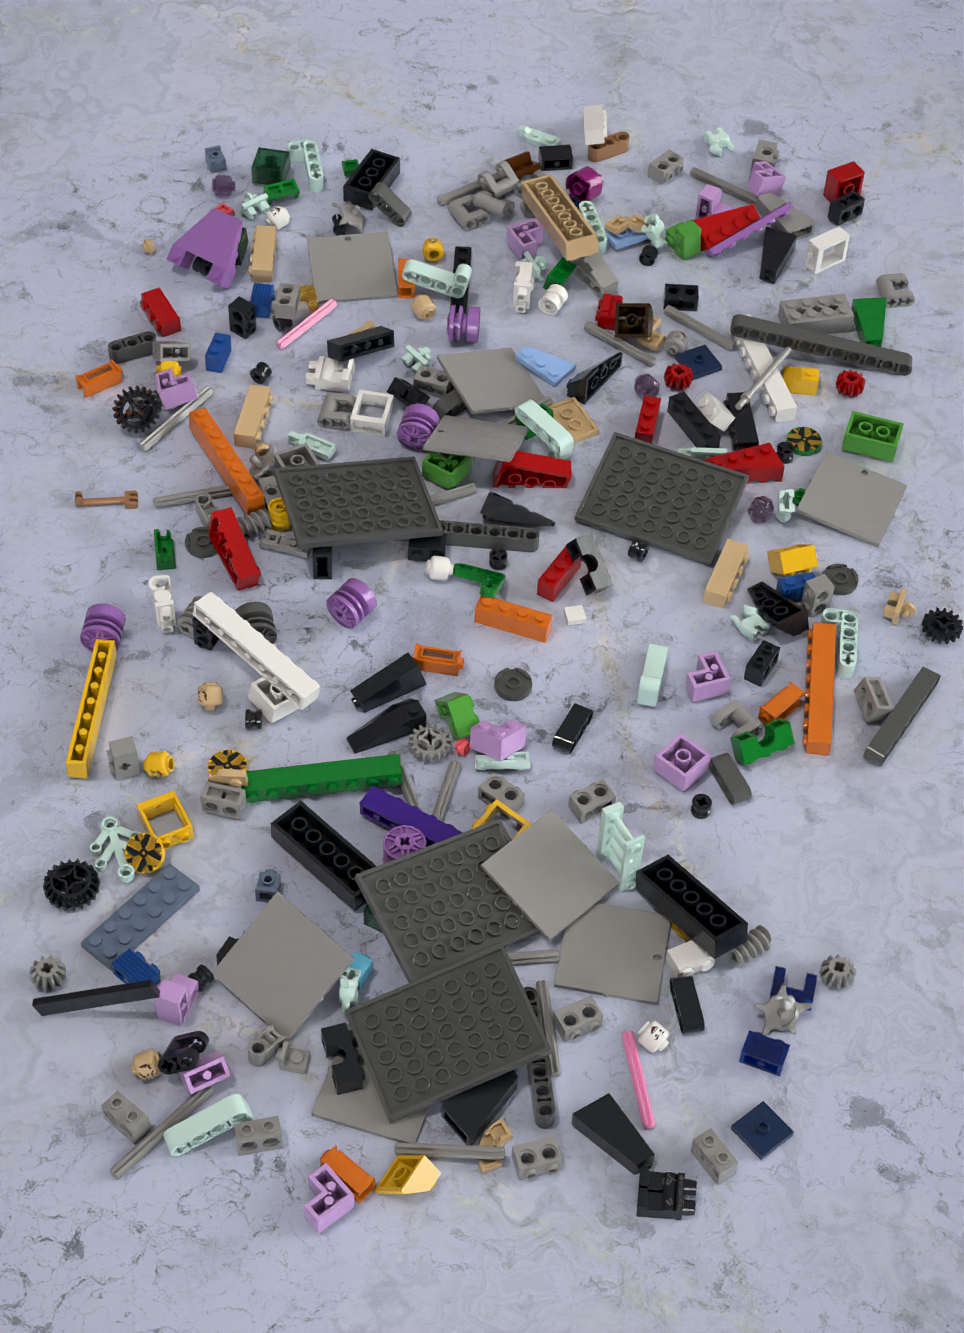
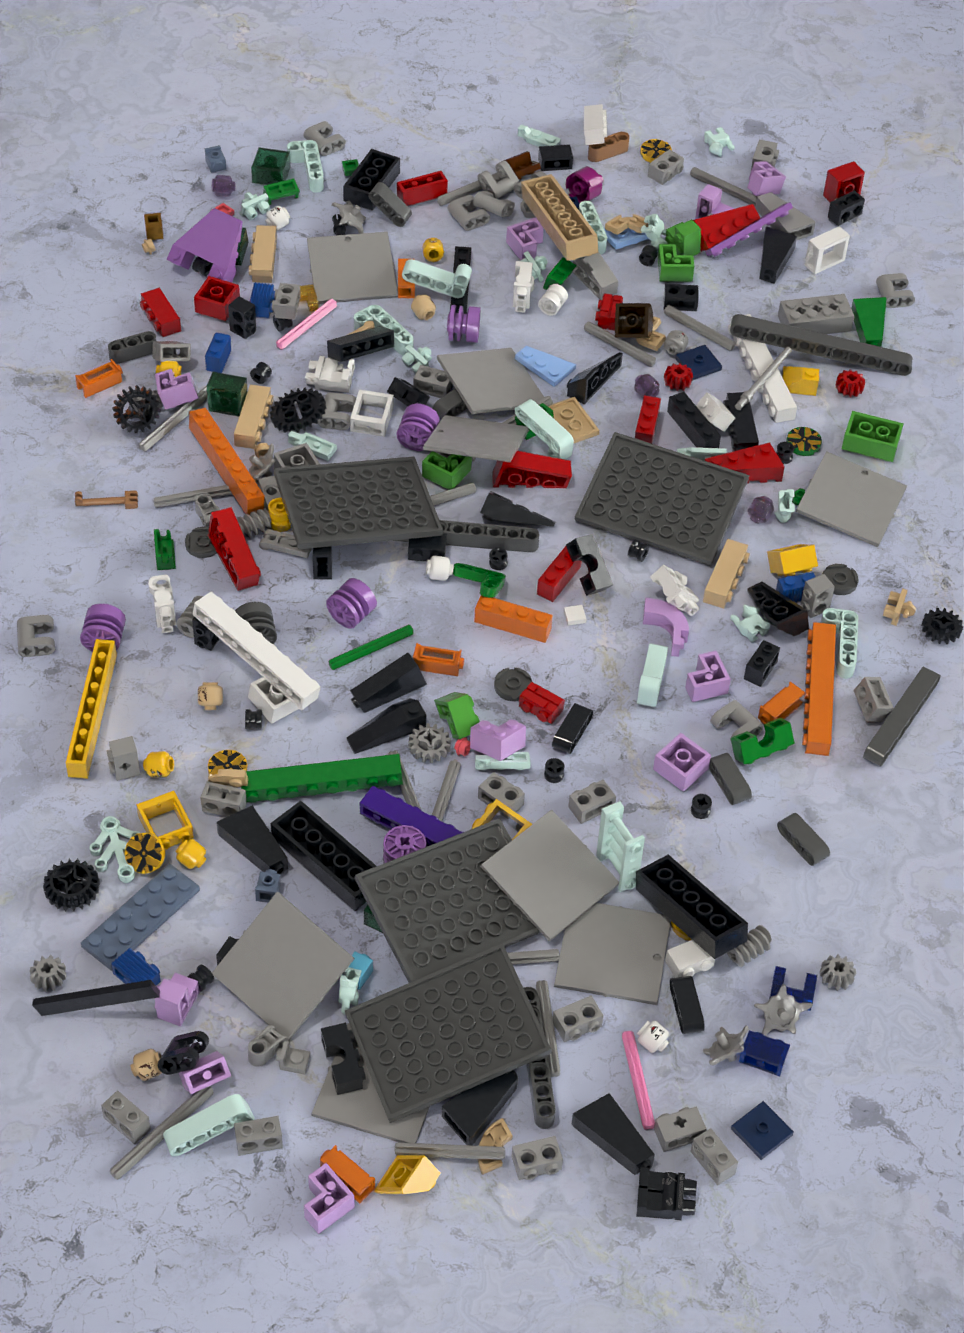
(27, 628): none -> light grey connector
(153, 226): none -> pearl gold brick
(191, 854): none -> yellow head
(215, 297): none -> red brick
(226, 393): none -> clear green brick
(253, 840): none -> black slope
(311, 407): none -> black gear
(320, 133): none -> light grey connector
(371, 647): none -> green axle
(381, 318): none -> light aqua beam
(422, 188): none -> red brick
(541, 703): none -> red brick
(557, 766): none -> black wheel
(653, 149): none -> tile
(670, 618): none -> lavender arch
(674, 266): none -> bright green brick
(675, 589): none -> white hips
(679, 1128): none -> light grey brick
(726, 1046): none -> light grey piece
(803, 839): none -> dark grey beam

